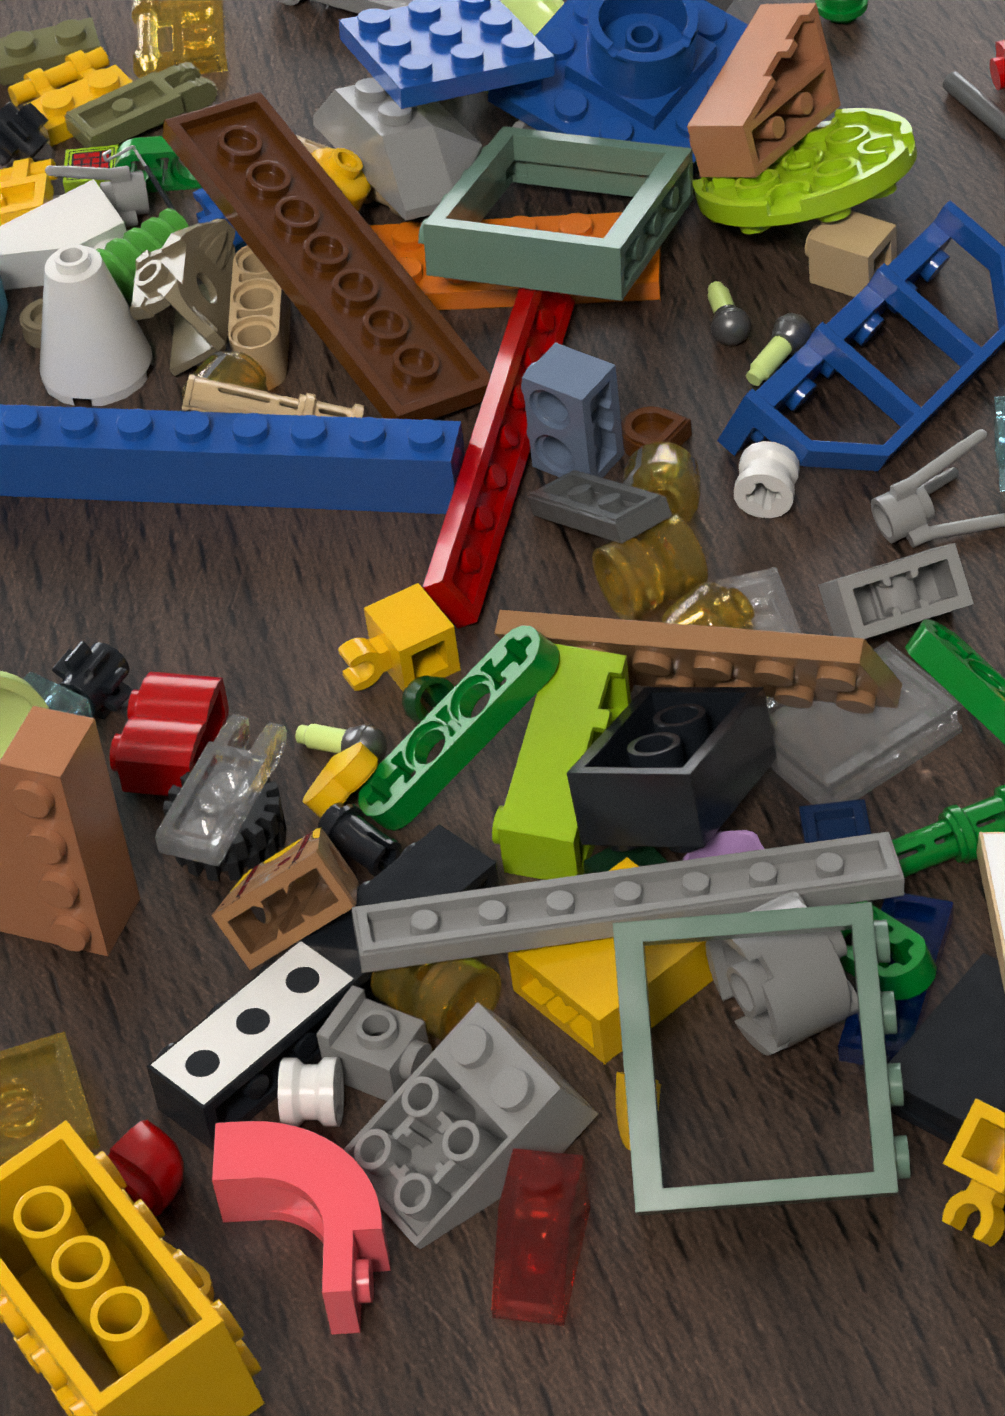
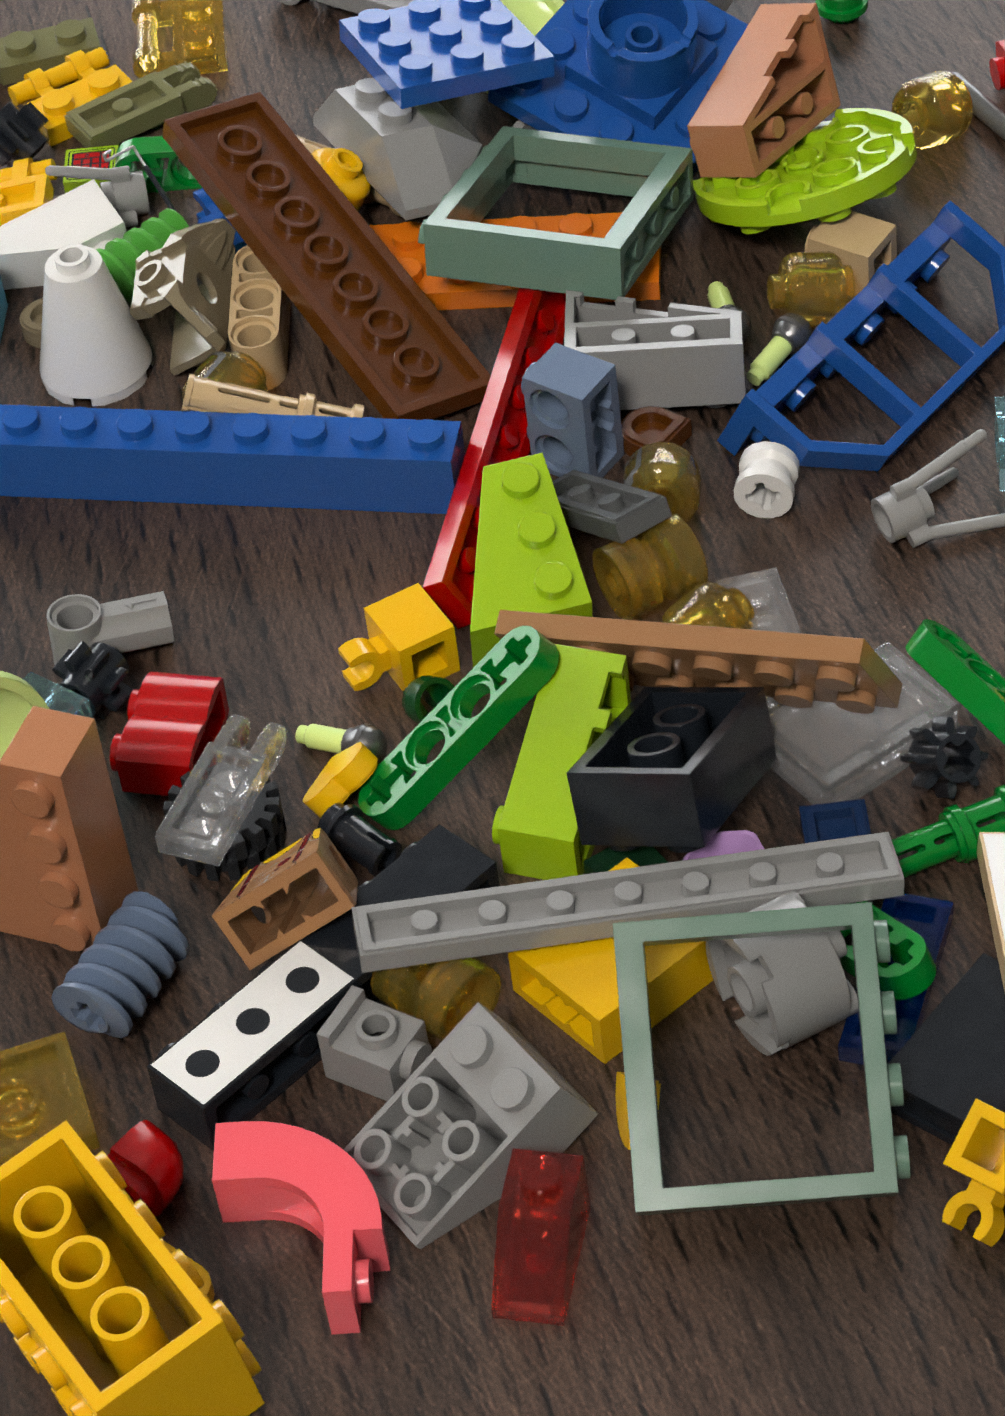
(122, 967): none -> sand blue piece
(123, 623): none -> light grey piece
(311, 1092): white wheel -> none
(522, 551): none -> lime wedge
(661, 356): none -> light grey wedge
(811, 286): none -> clear yellow head
(896, 593): light grey brick -> none
(928, 757): none -> black gear
(935, 107): none -> clear yellow head

